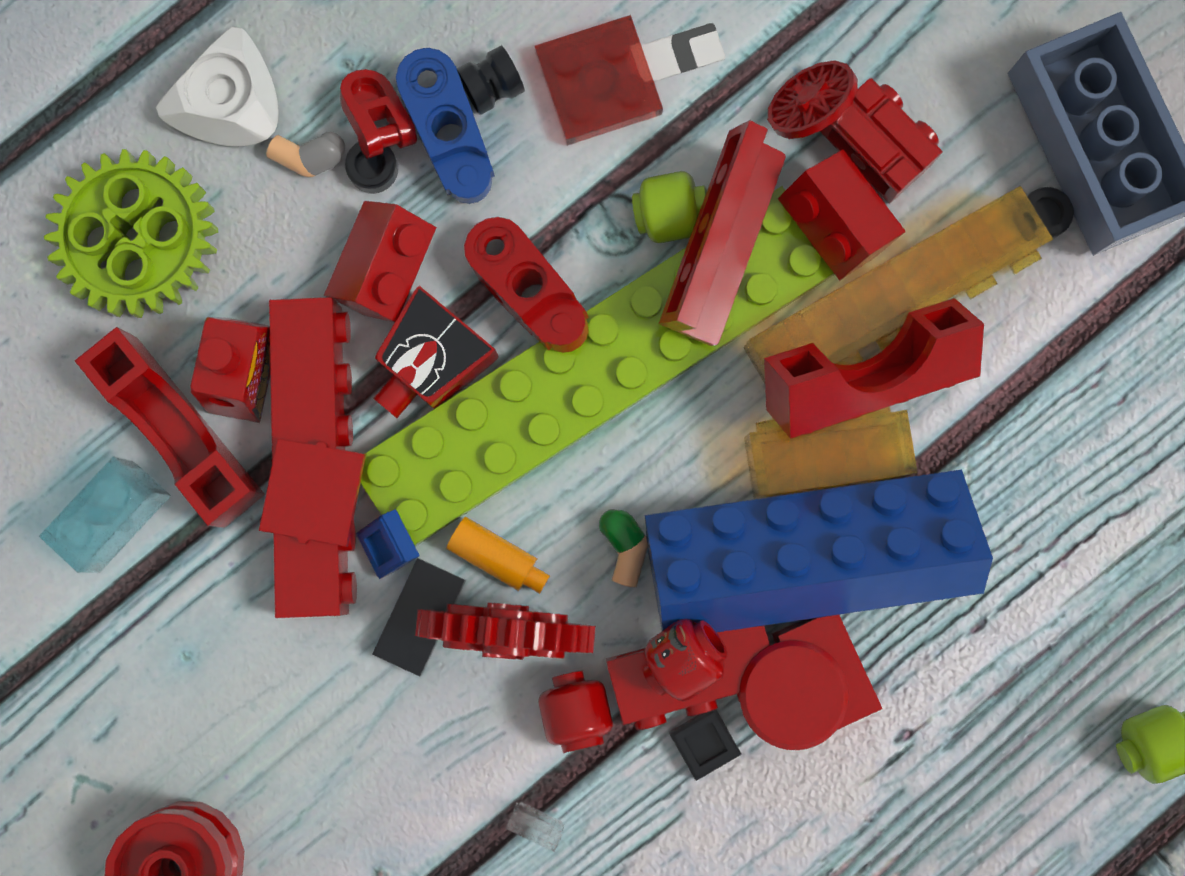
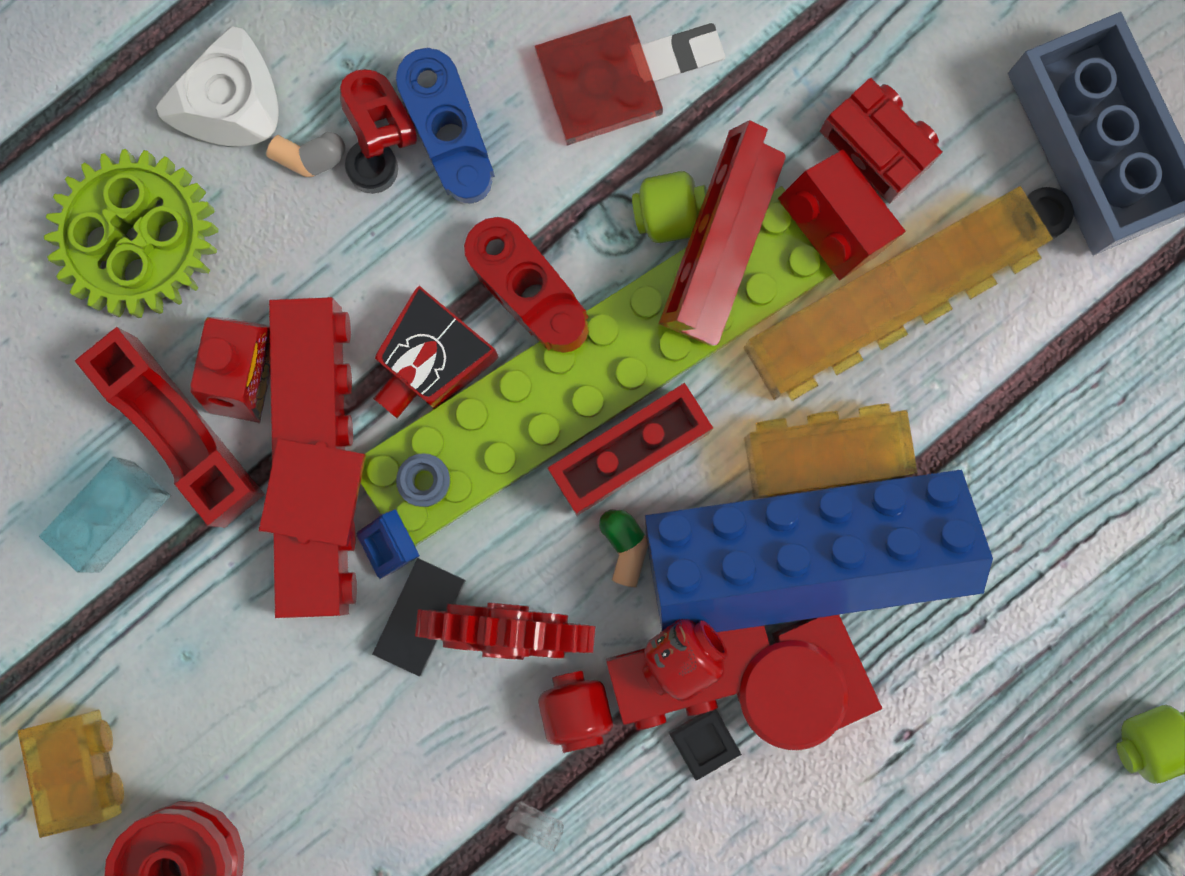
(71, 773): none -> clear yellow brick
(380, 260): red brick -> none
(406, 480): none -> sand blue plate
(496, 556): light orange cylinder -> none
(502, 78): black wheel -> none
(630, 449): none -> red brick
(812, 99): red wheel -> none
(930, 353): red arch -> none

